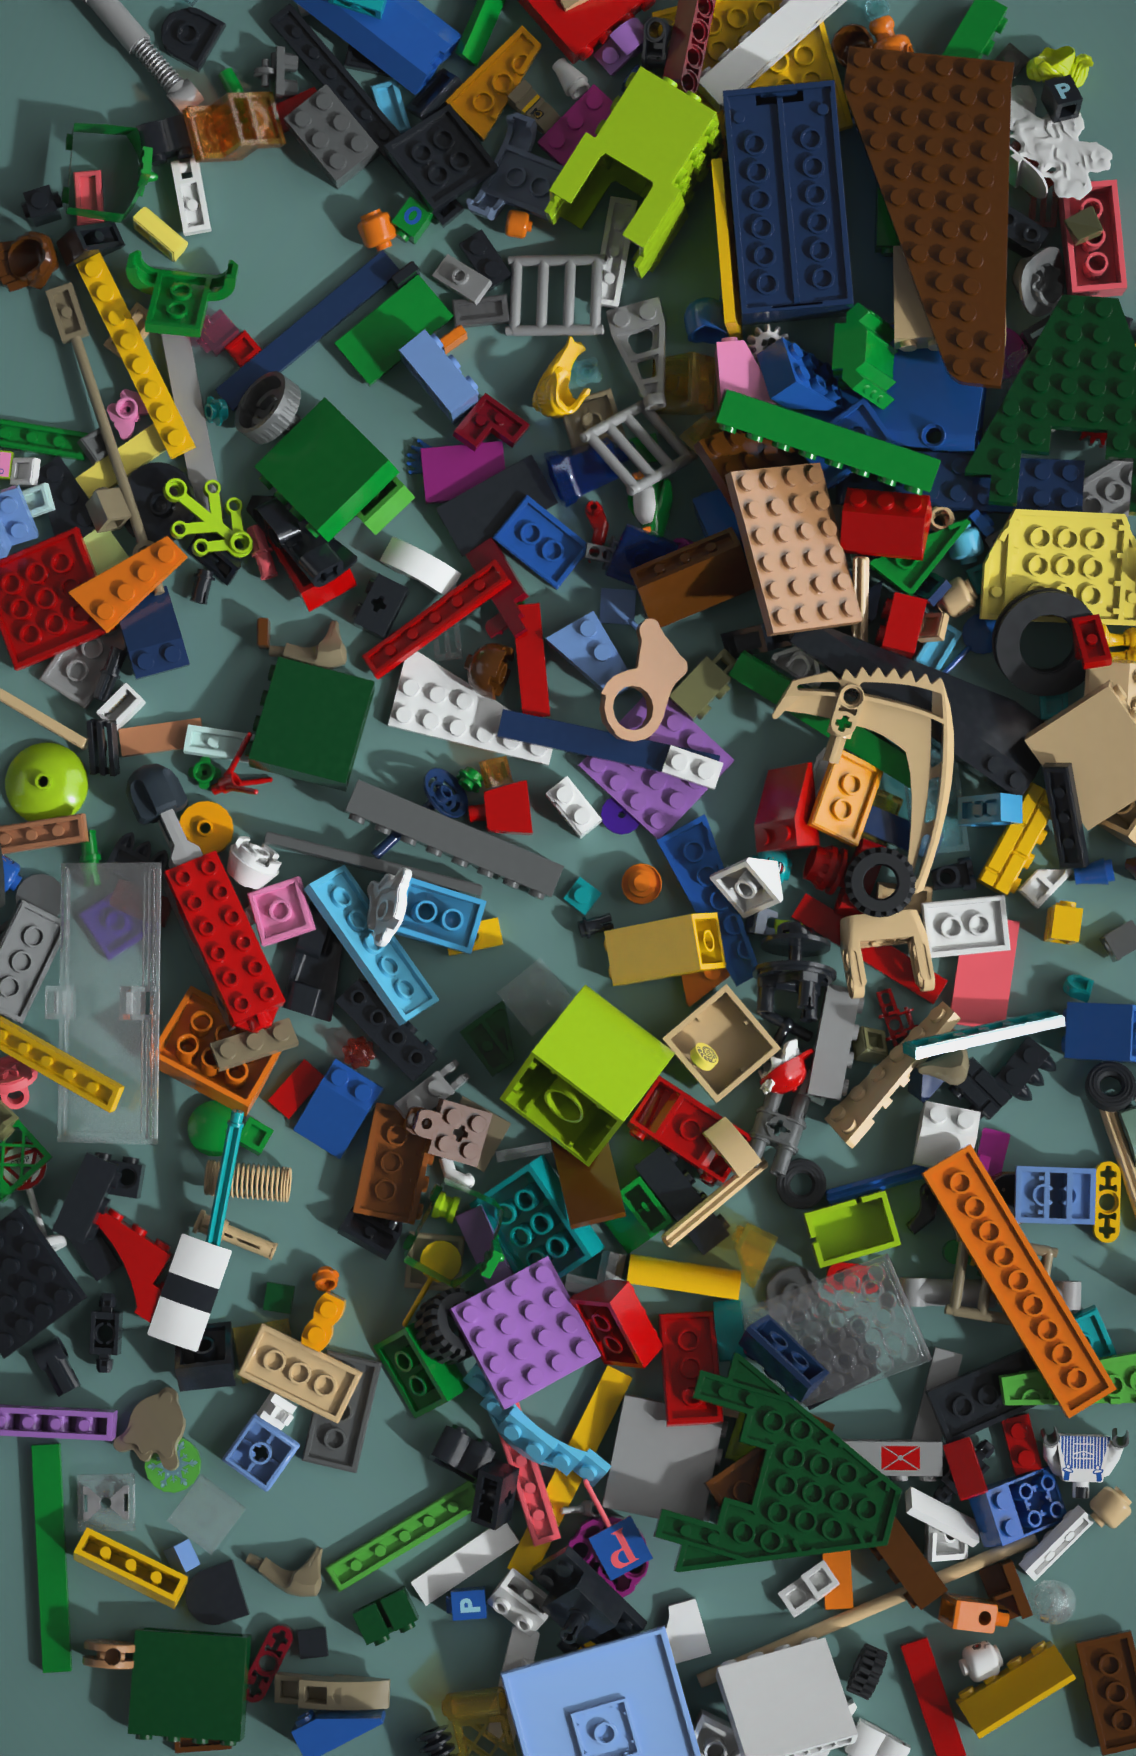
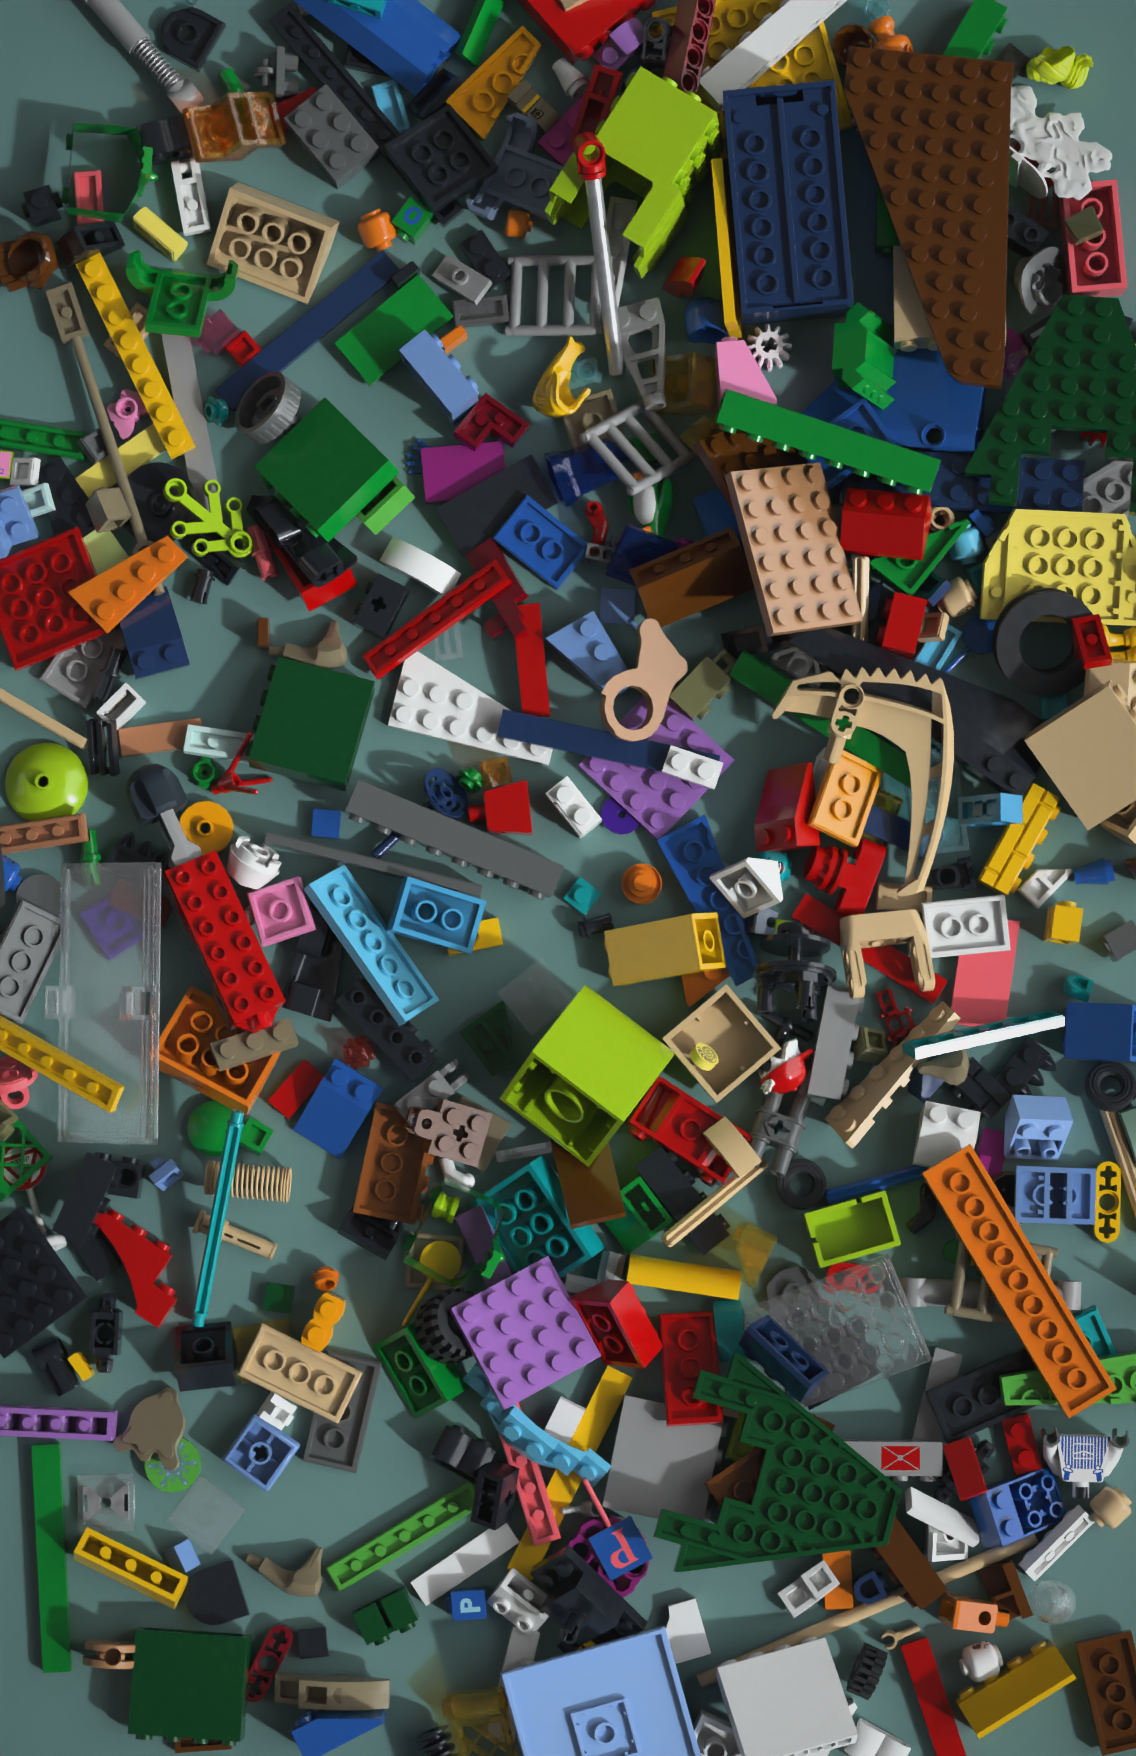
(81, 1366): none -> yellow tile
(166, 1173): none -> medium blue tile
(189, 1292): white sticker -> none
(272, 242): none -> tan slope
(326, 823): none -> blue tile
(387, 905): white tile -> none
(488, 669): reddish brown cylinder -> none
(564, 1420): none -> white slope
(592, 169): none -> flat silver piece
(597, 100): none -> red slope
(685, 276): none -> red slope
(798, 378): blue slope -> none
(870, 1586): none -> dark blue plate
(899, 1635): none -> tan hand
(904, 888): black tyre -> none
(1036, 1127): none -> light blue slope
(1061, 98): black brick -> none
(1065, 815): black tile -> none

